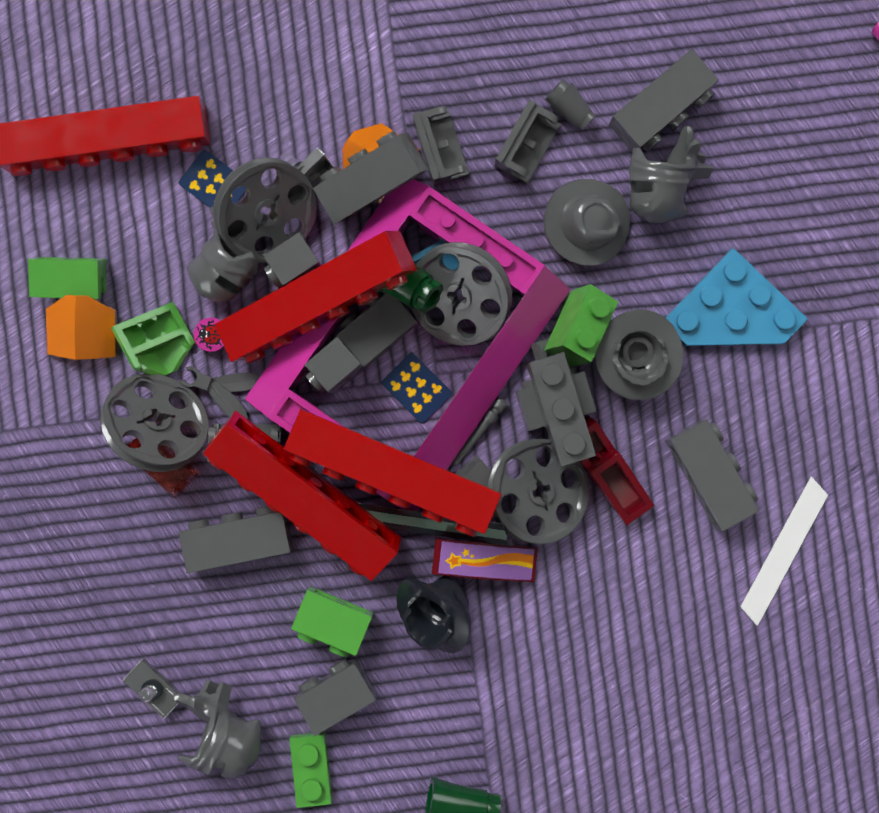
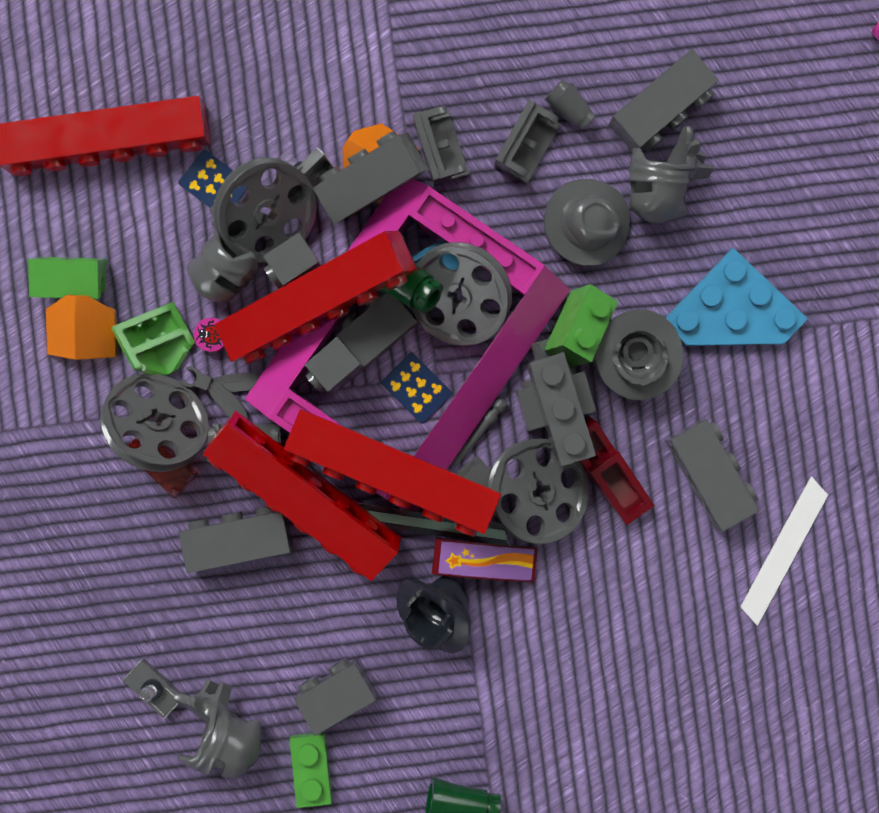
(331, 622): bright green brick -> none

